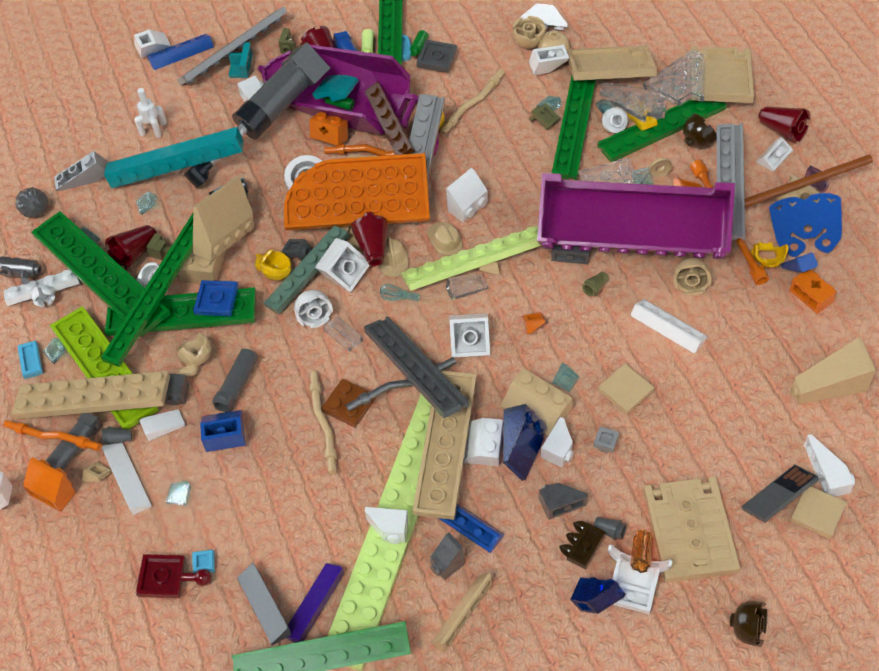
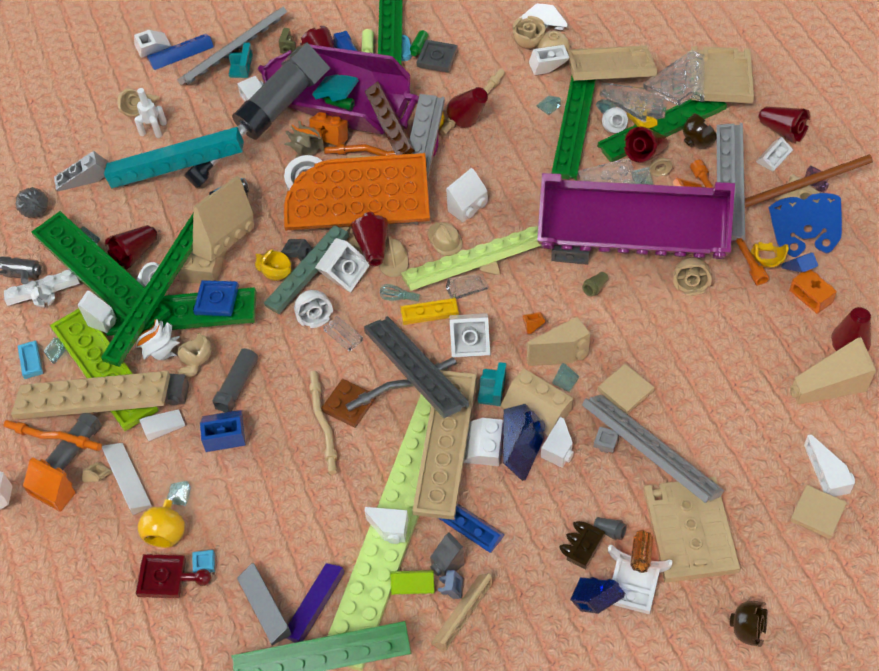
(97, 312): none -> white slope
(115, 435): dark grey cone -> none
(128, 102): none -> tan hair
(146, 202): clear light blue slope -> none
(157, 247): olive piece -> none
(157, 341): none -> white hair
(162, 525): none -> yellow piece
(305, 140): none -> dark tan hair
(412, 582): none -> lime tile
(429, 311): none -> yellow tile
(453, 584): none -> sand blue tile
(467, 107): none -> dark red cone
(492, 385): none -> teal panel
(544, 116): olive bracket -> none
(560, 345): none -> tan slope
(561, 499): flat silver slope -> none
(644, 144): none -> dark red cone
(653, 448): none -> light grey plate
(668, 325): white slope -> none
(779, 493): dark grey piece -> none
(853, 326): none -> dark red cone

